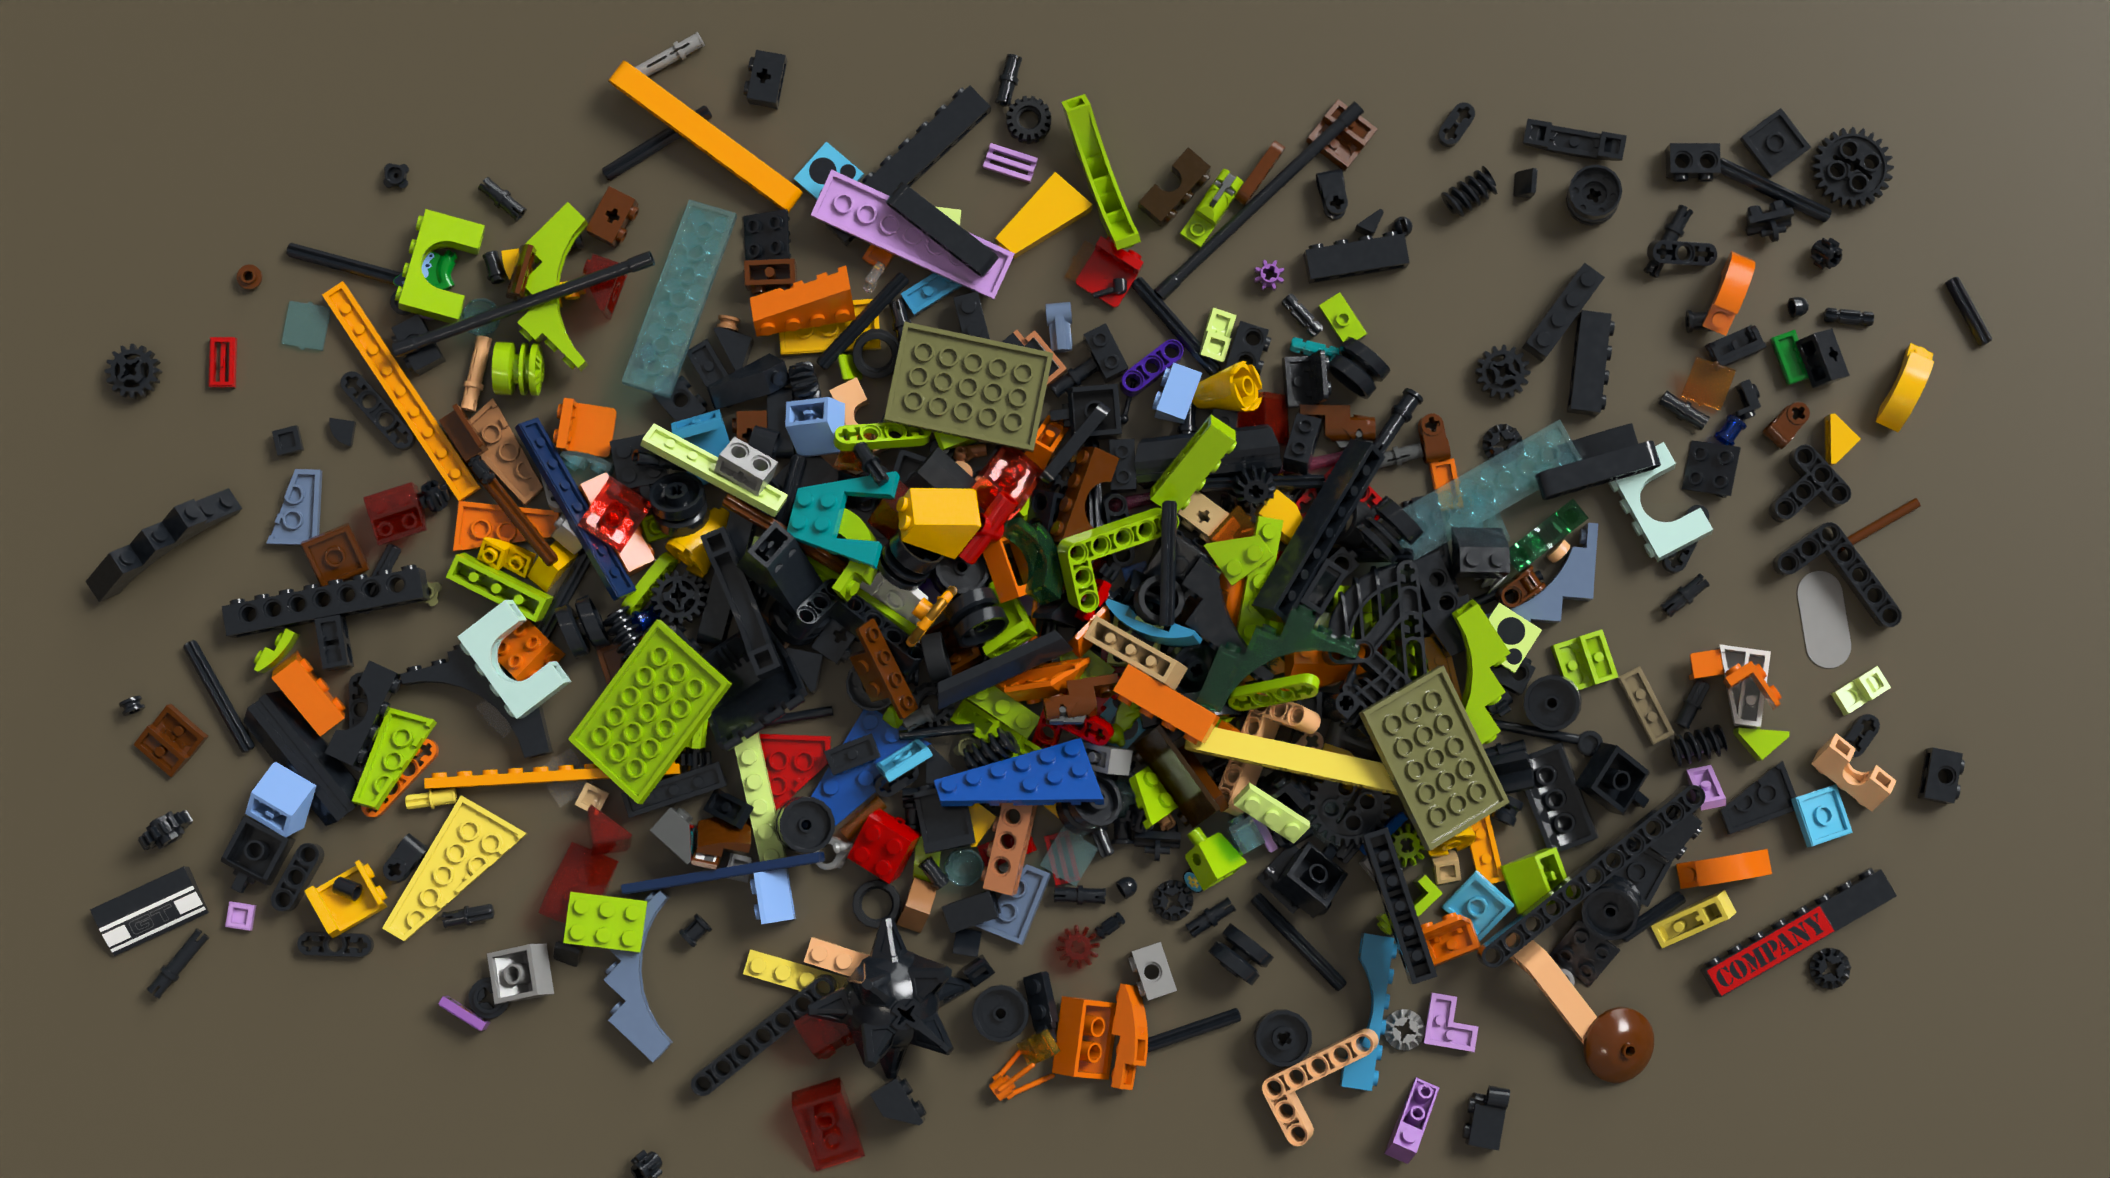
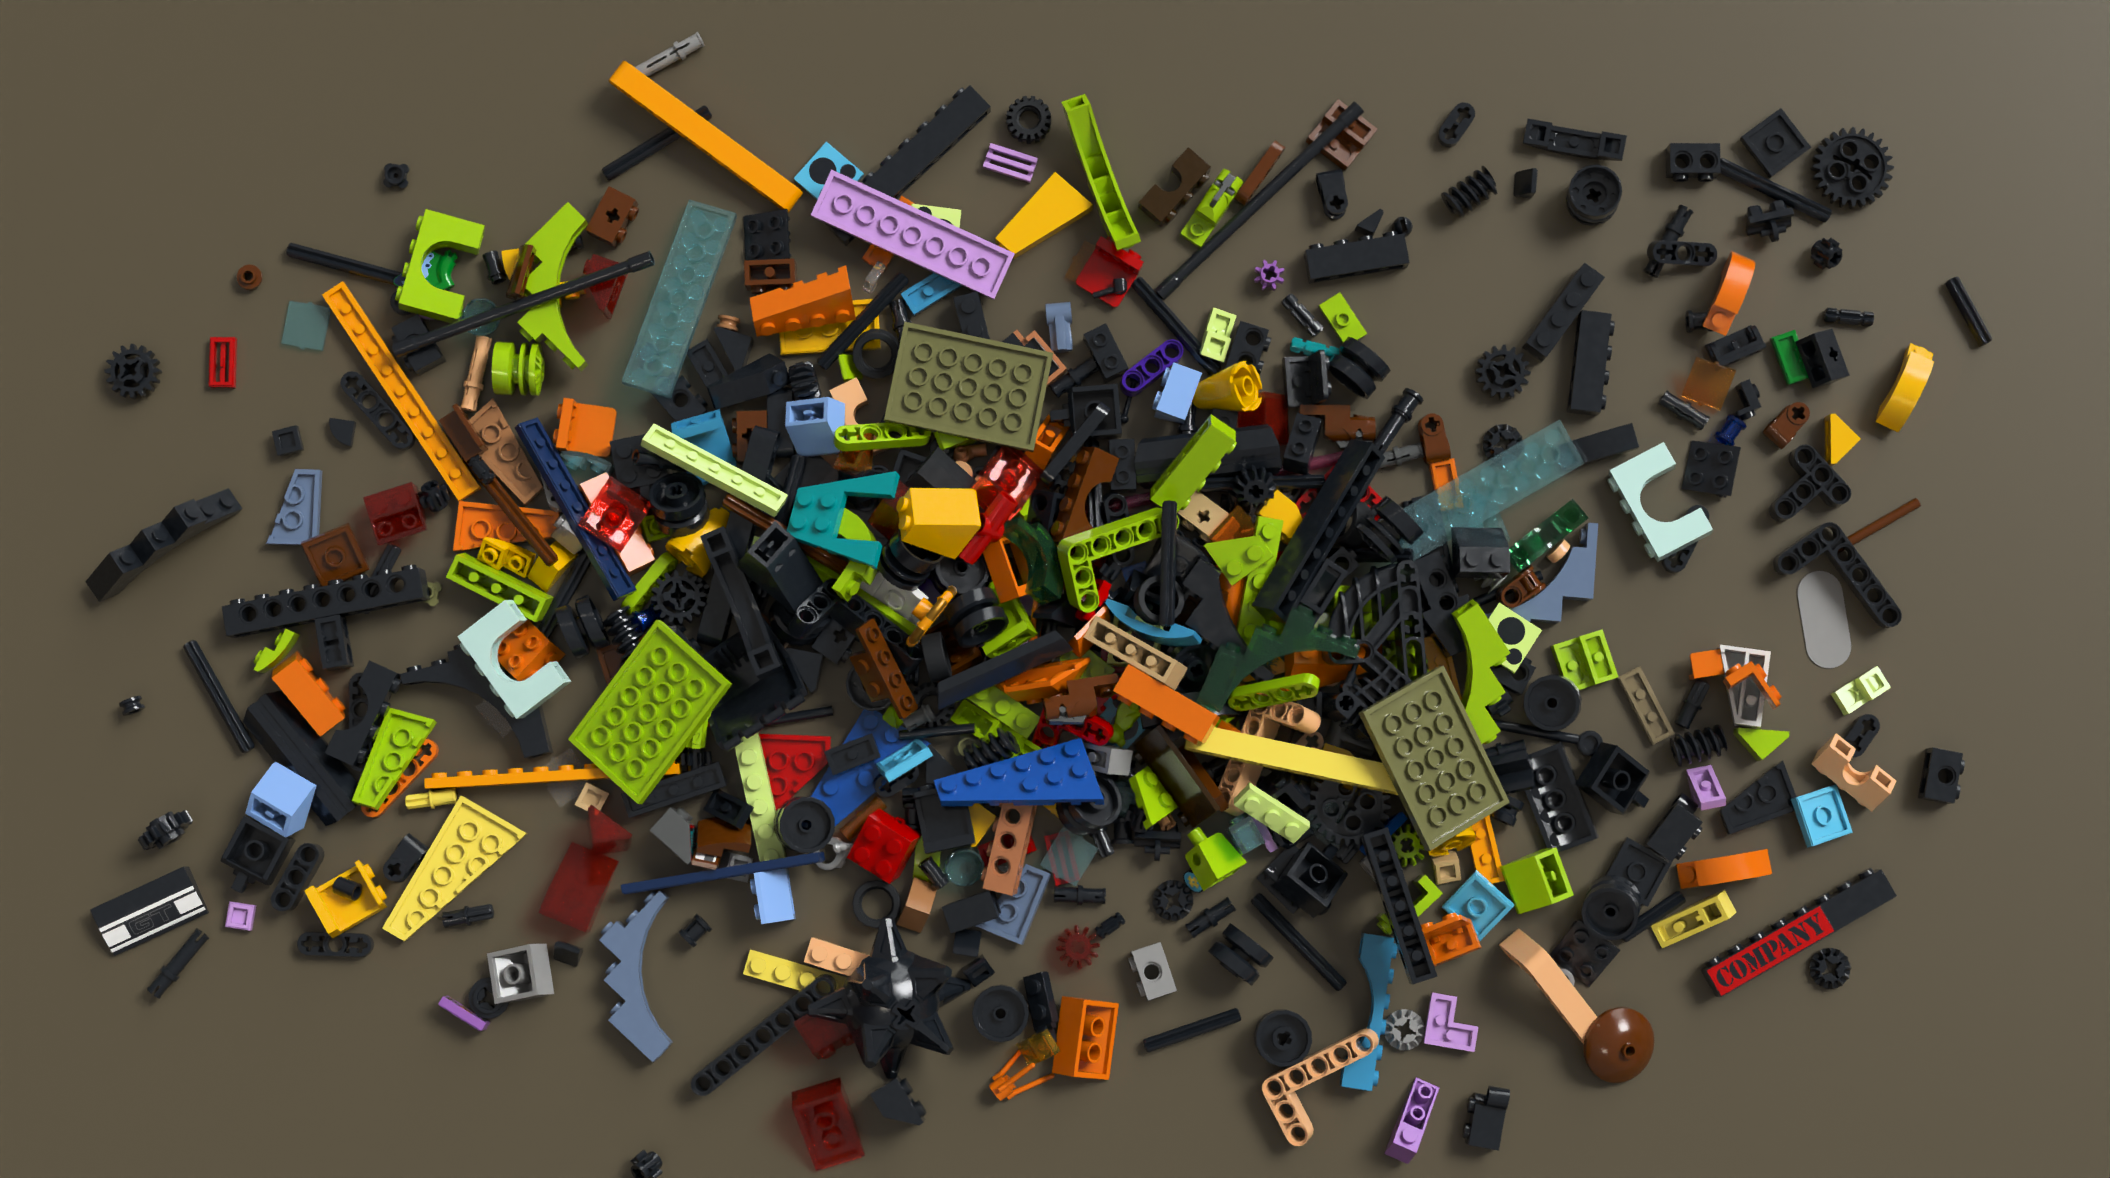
(170, 740): reddish brown slope -> none
(502, 199): black pin -> none
(605, 922): lime plate -> none
(746, 466): light grey brick -> none
(766, 64): black brick -> none
(870, 463): black axle -> none
(942, 229): black beam -> none
(1008, 80): black pin -> none
(1127, 886): black hinge -> none
(1131, 1026): orange slope -> none
(1598, 470): black beam -> none
(1602, 870): black beam -> none
(1685, 595): black pin -> none
(1797, 306): black hinge -> none

